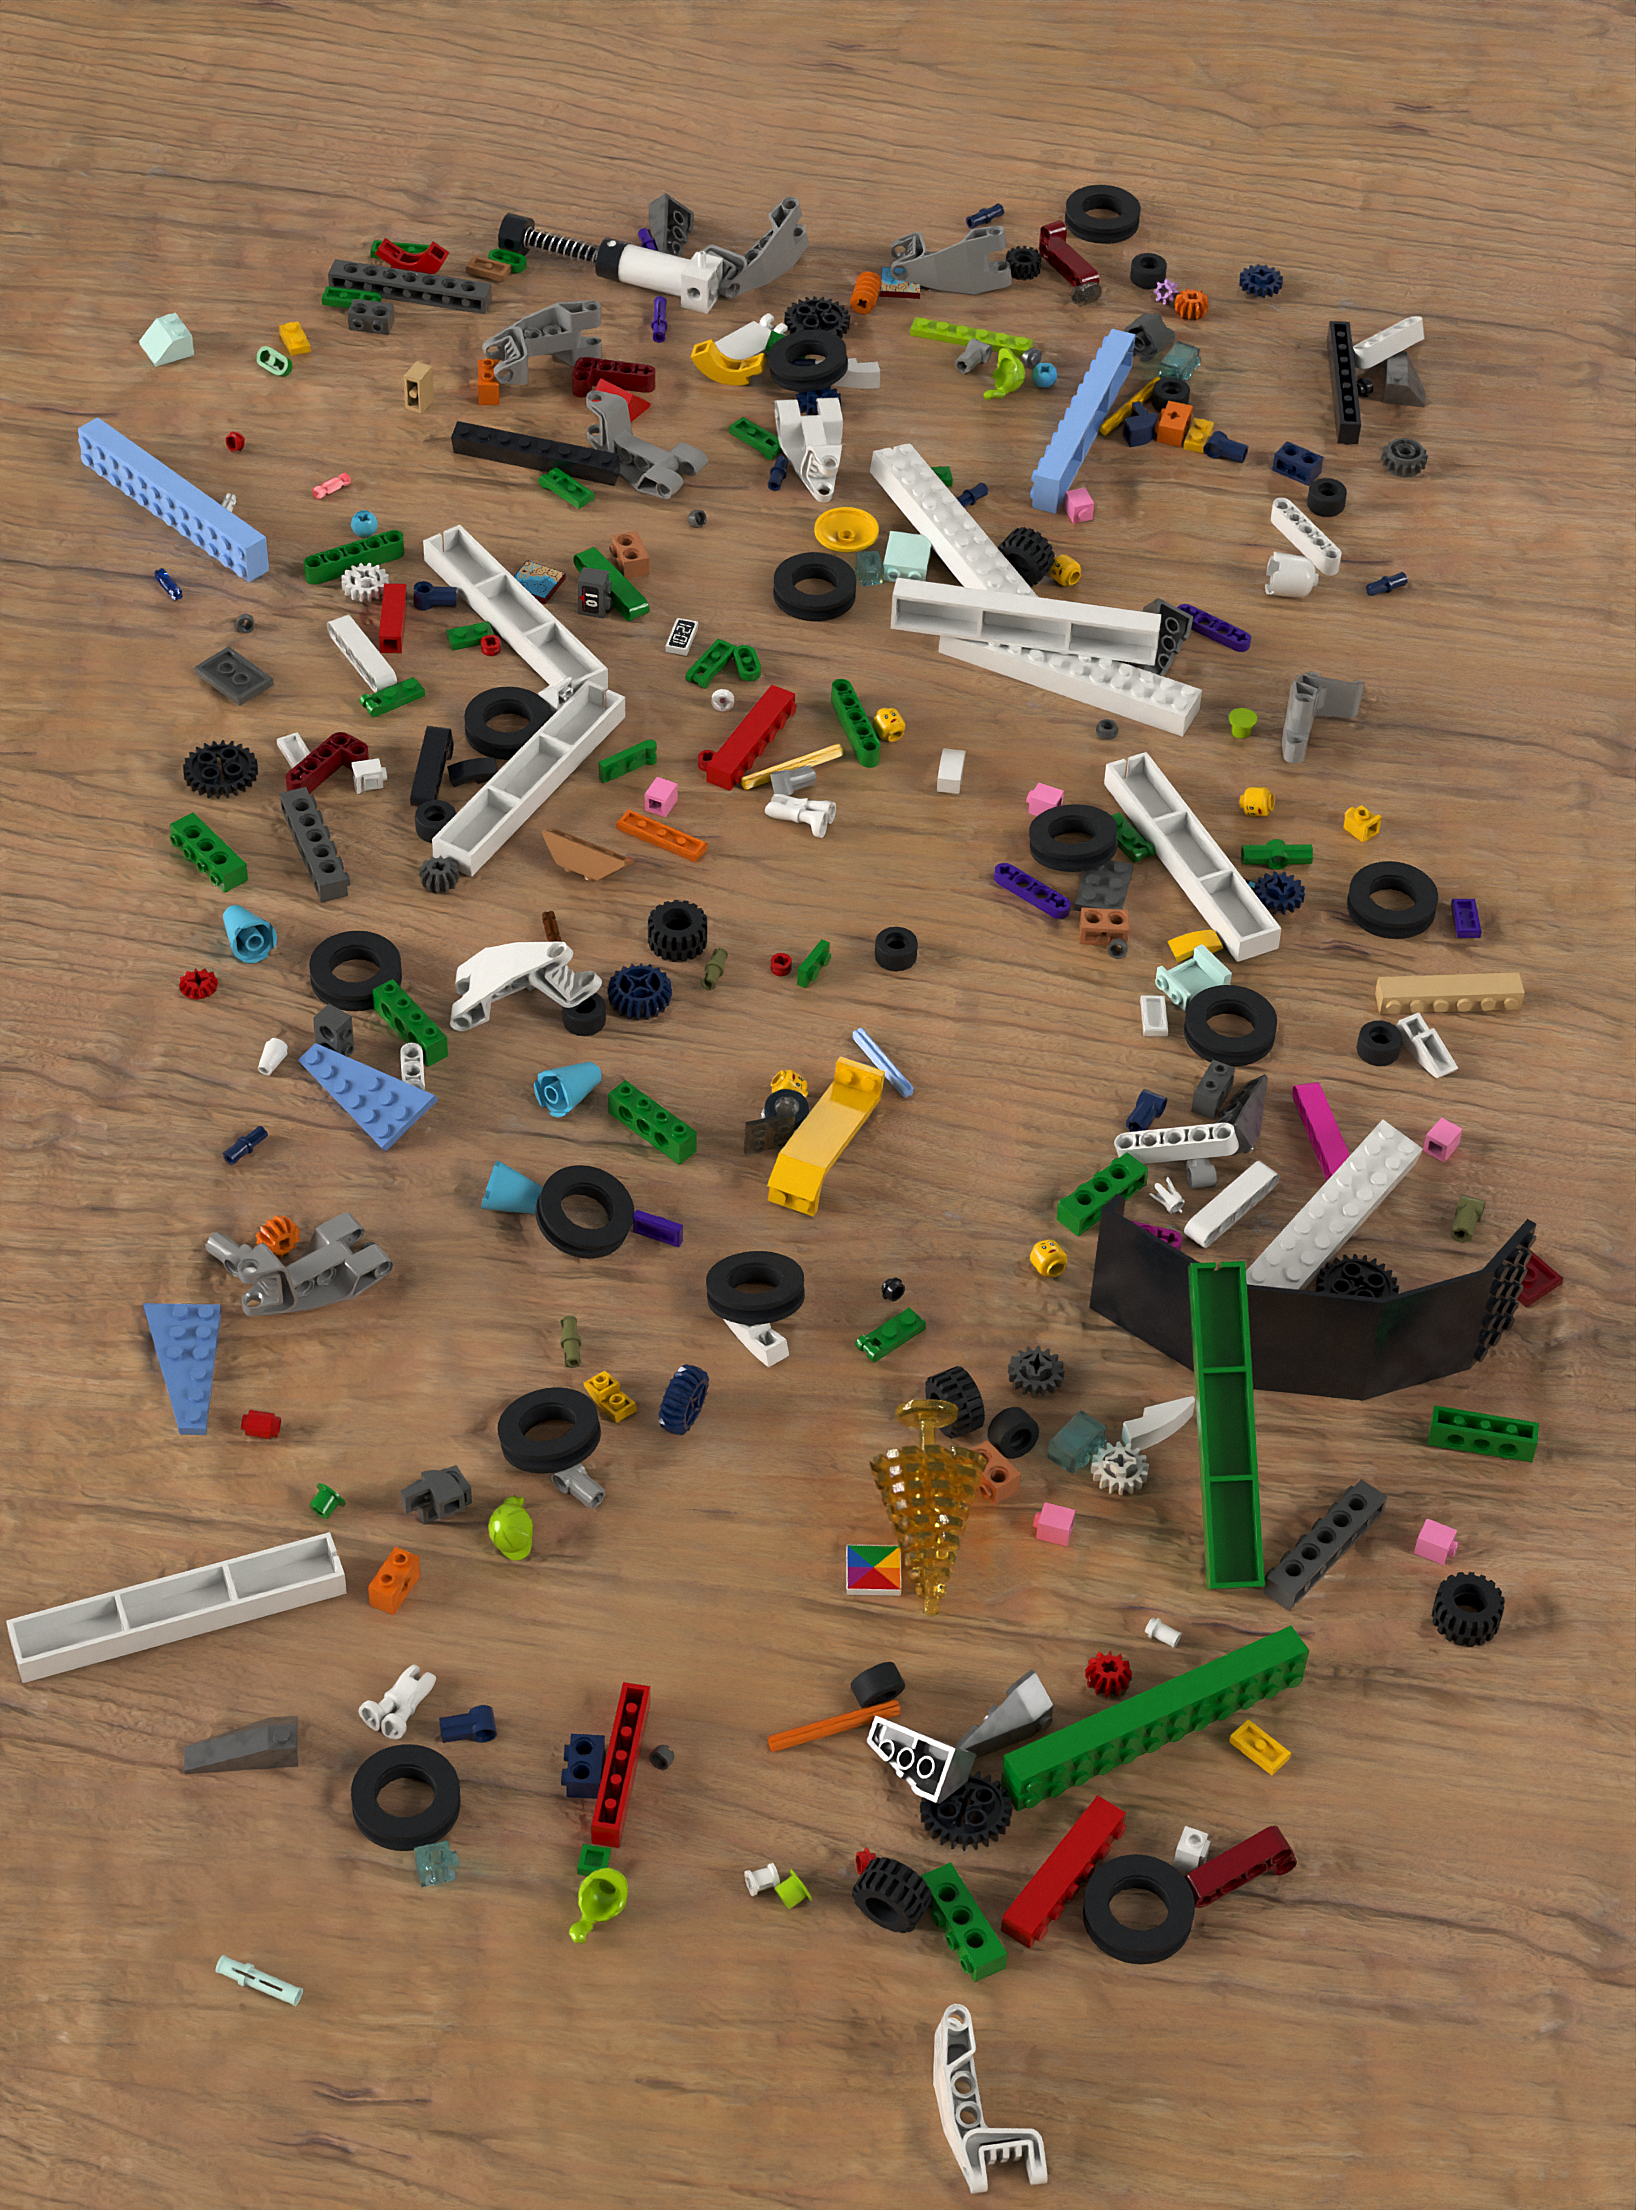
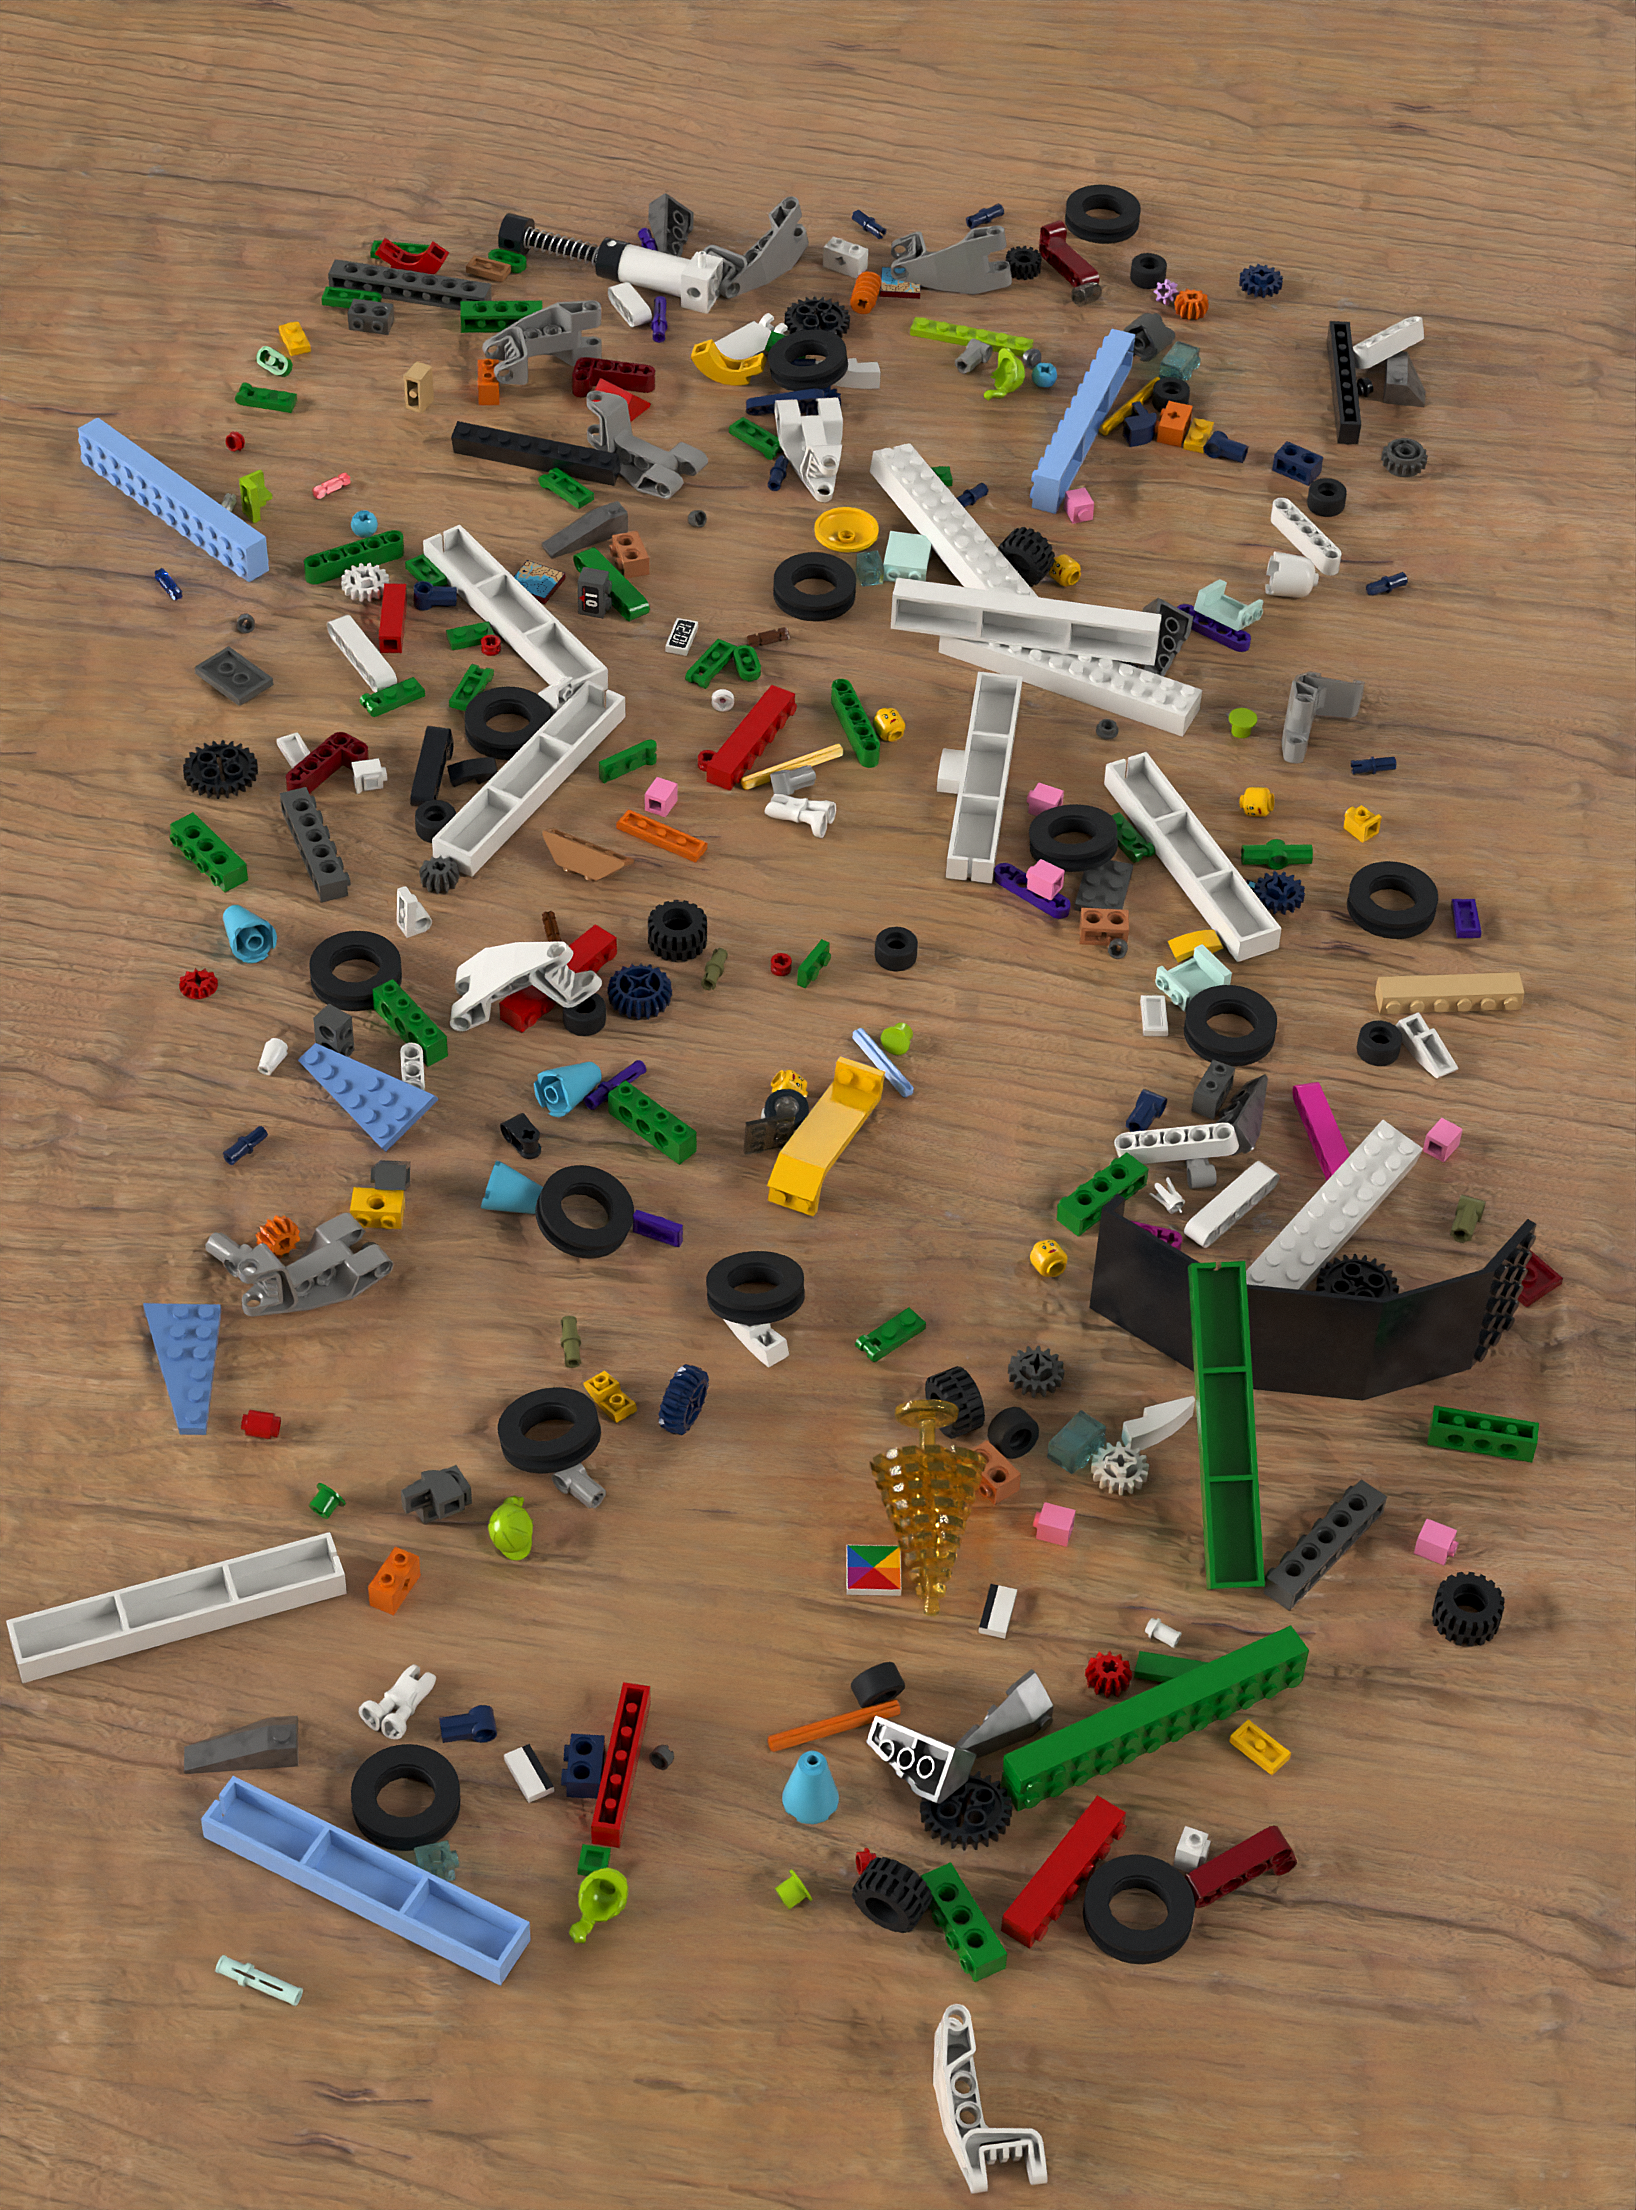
(167, 340): light aqua slope -> none
(253, 494): none -> lime panel
(265, 398): none -> green plate
(366, 1880): none -> light blue piece
(378, 1207): none -> yellow brick
(391, 1175): none -> dark grey brick
(411, 915): none -> white plate
(424, 570): none -> green plate
(470, 686): none -> green plate
(494, 315): none -> green brick
(522, 1136): none -> black piece
(528, 1773): none -> white tile
(529, 1004): none -> red brick
(588, 530): none -> flat silver wedge
(601, 1093): none -> dark purple pin
(629, 304): none -> white beam
(762, 1879): white bush -> none
(765, 404): none -> dark blue beam
(768, 637): none -> reddish brown axle
(810, 1790): none -> medium azure cone
(845, 257): none -> white brick
(868, 224): none -> dark blue axle
(893, 1289): black plate -> none
(897, 1038): none -> lime piece
(984, 778): none -> white piece
(997, 1611): none -> white tile
(1045, 879): none -> bright pink brick
(1163, 1667): none -> green tile
(1225, 609): none -> light aqua panel
(1373, 765): none -> dark blue axle

